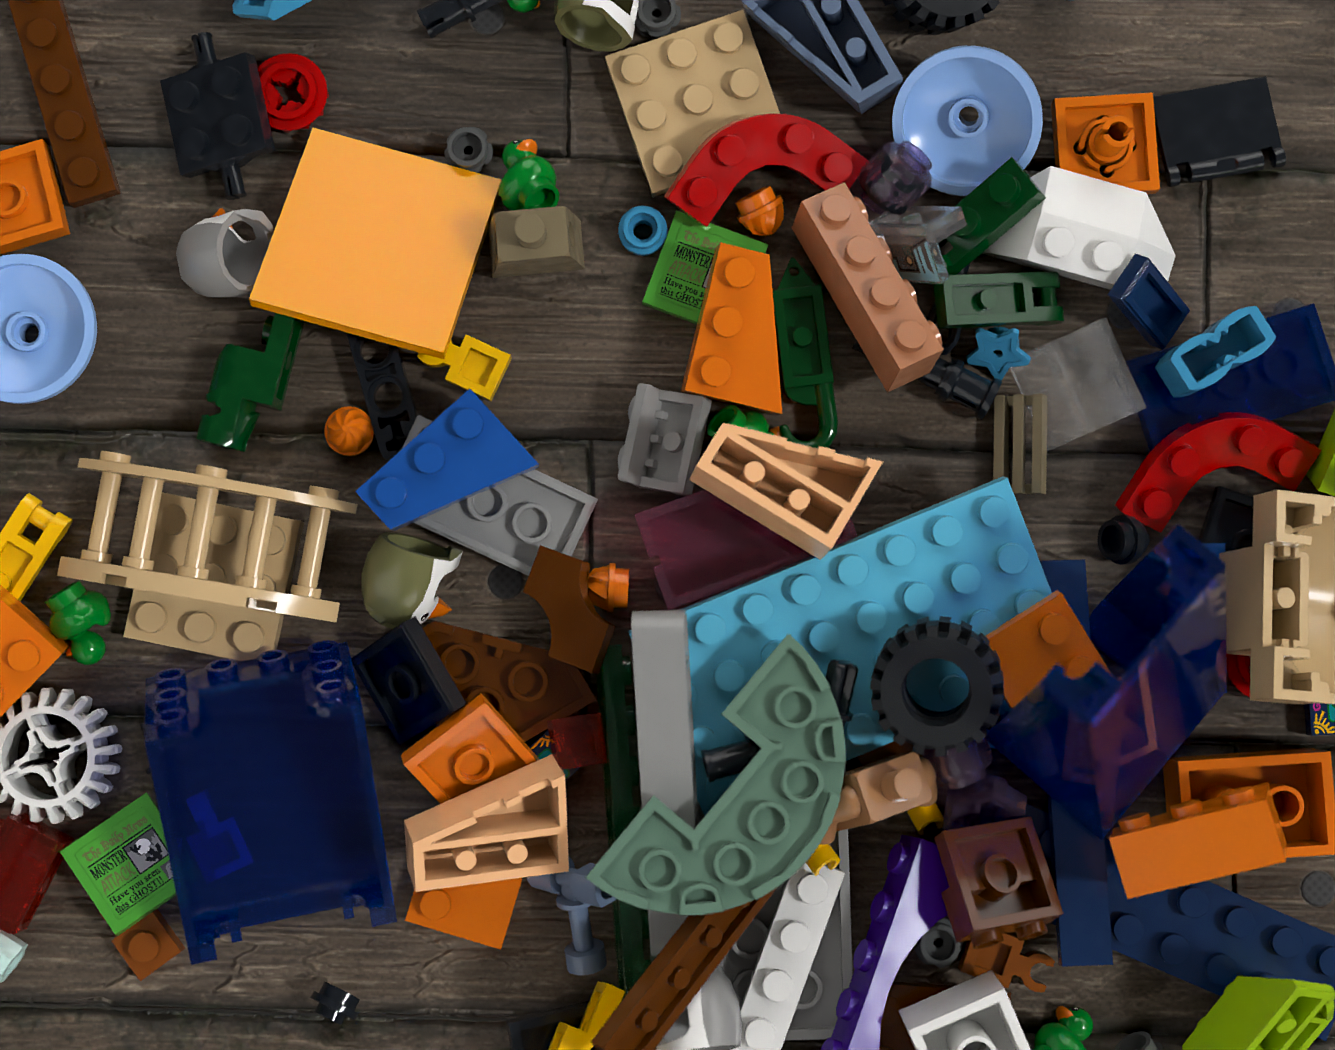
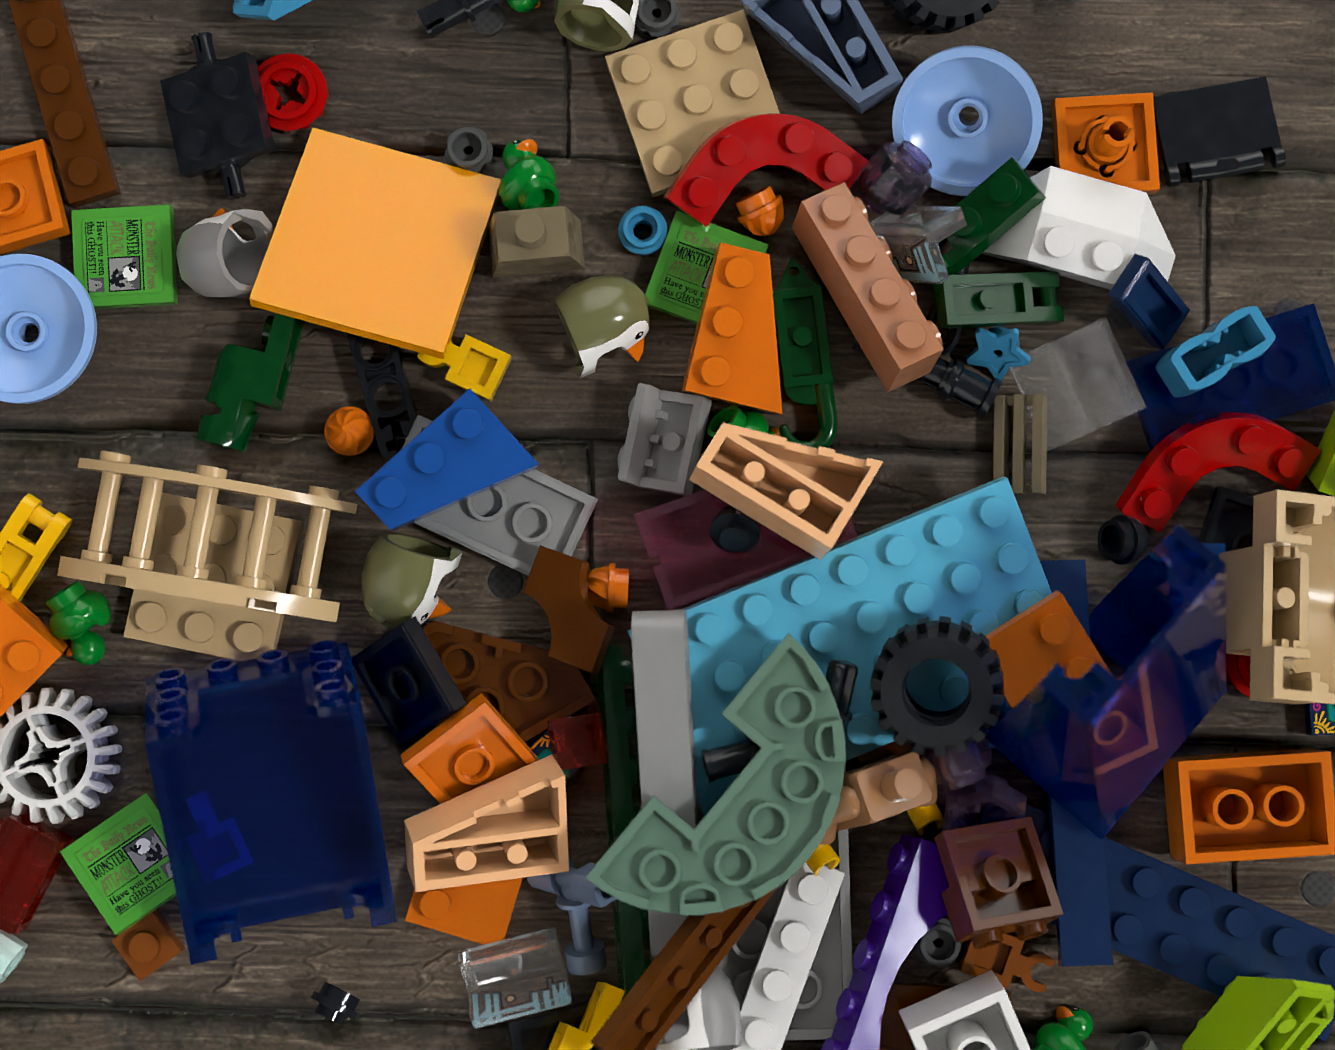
(126, 255): none -> bright green tile
(515, 977): none -> clear panel
(602, 317): none -> olive piece
(734, 530): none -> black plate
(1198, 841): orange wedge -> none

